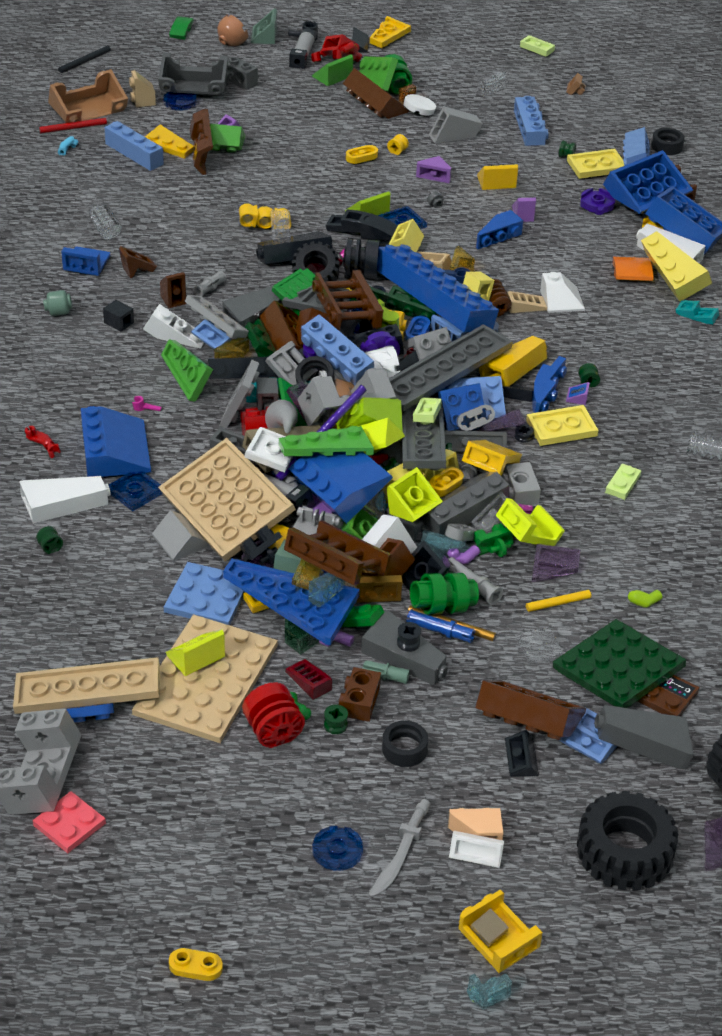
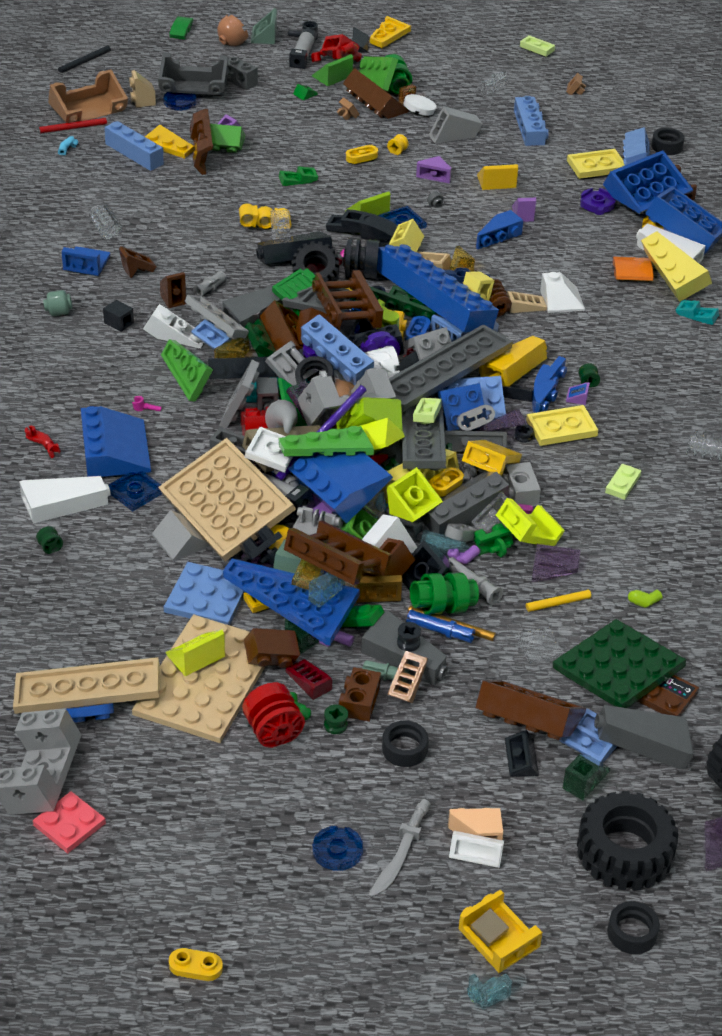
(271, 647): none -> reddish brown brick
(302, 176): none -> green slope
(304, 92): none -> green slope
(347, 109): none -> medium nougat tile
(409, 697): none -> slope
(566, 149): dark green wheel -> none
(584, 775): none -> clear green slope
(628, 943): none -> black tyre

